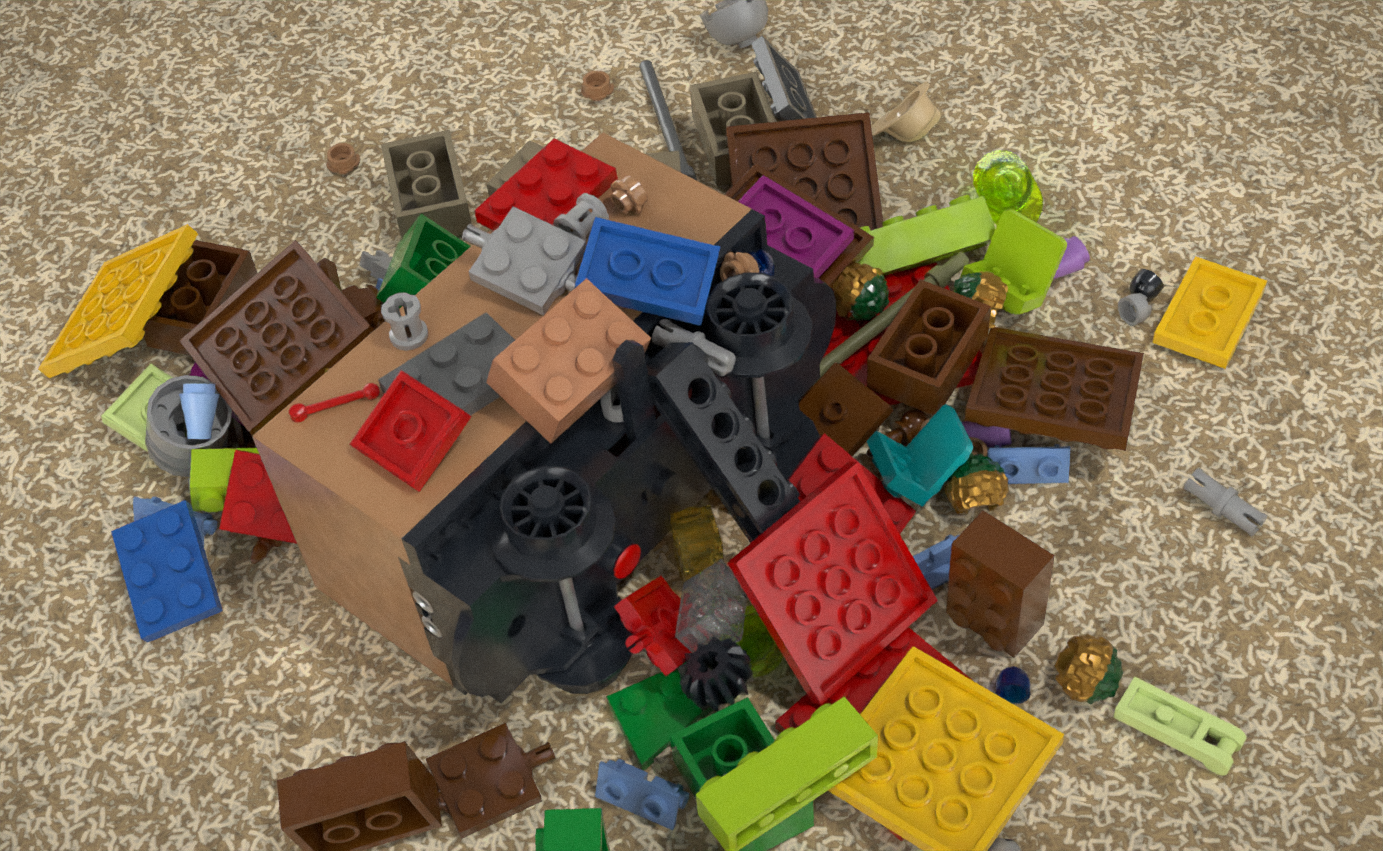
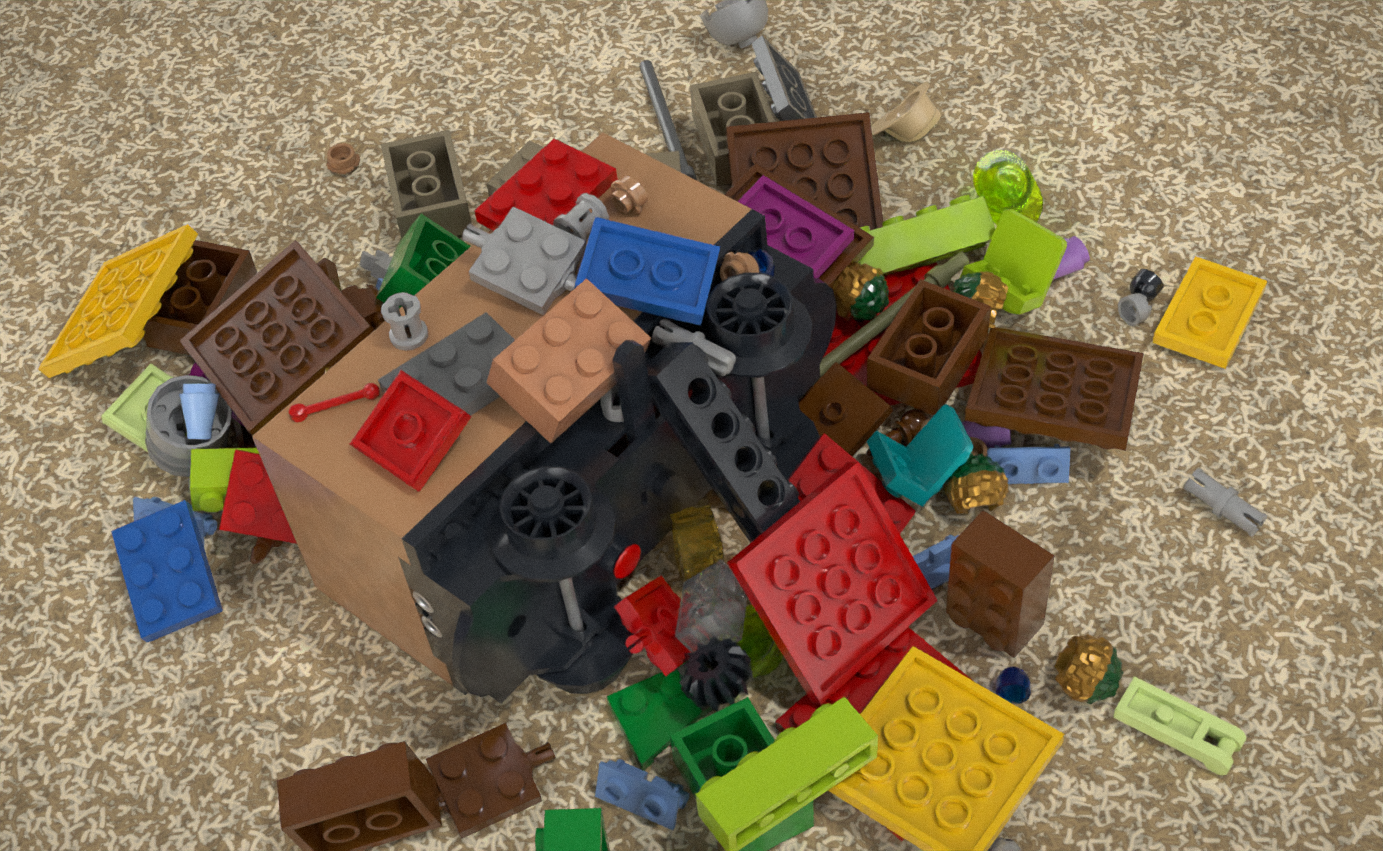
(596, 85): medium nougat plate -> none

